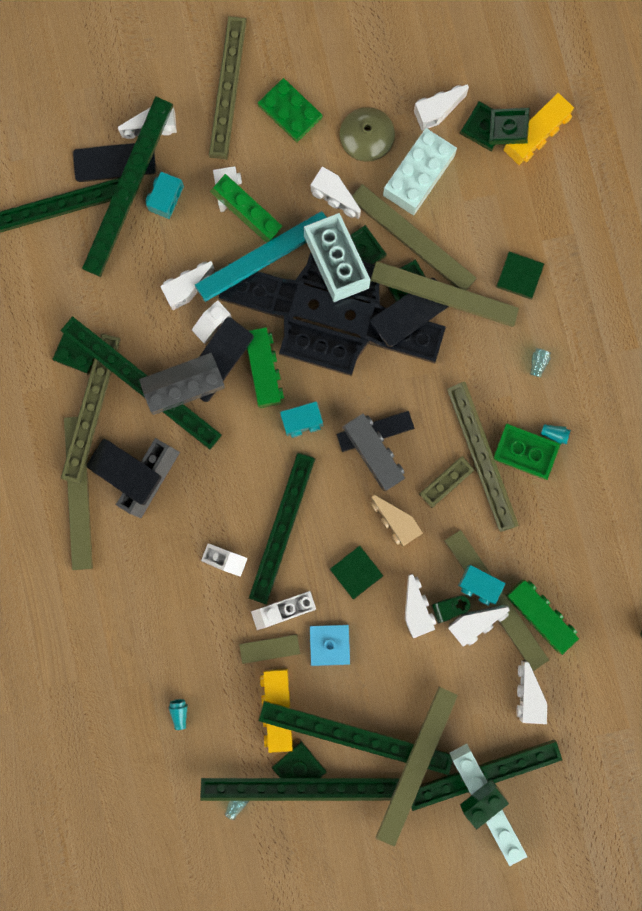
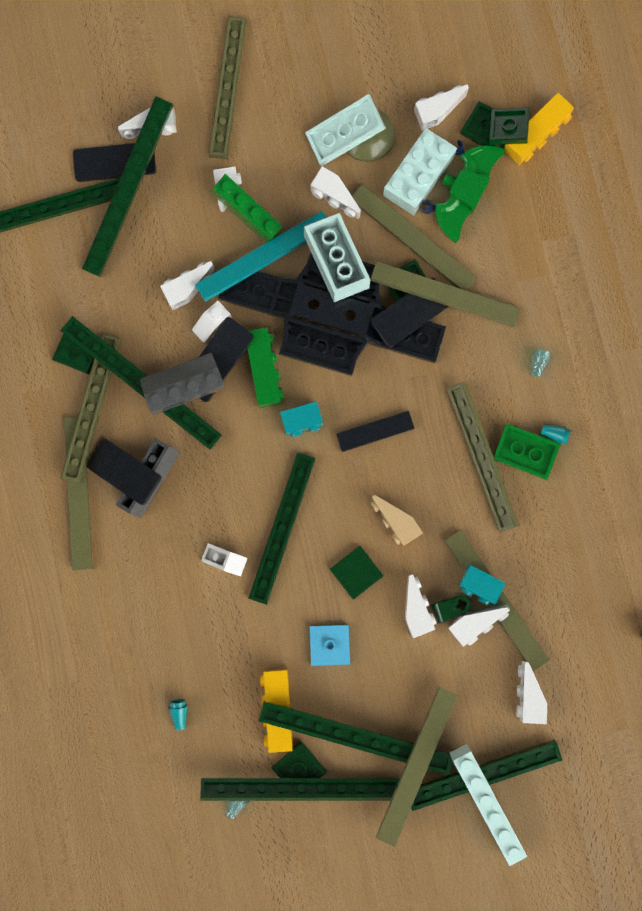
(164, 195): teal brick -> none
(269, 649): olive tile -> none
(283, 610): white slope -> none
(290, 110): green plate -> none
(345, 130): none -> light aqua tile
(367, 246): dark green tile -> none
(373, 452): dark grey brick -> none
(446, 482): olive tile -> none
(465, 189): none -> green torso
(484, 804): dark green brick -> none
(520, 275): dark green tile -> none
(542, 617): green brick -> none

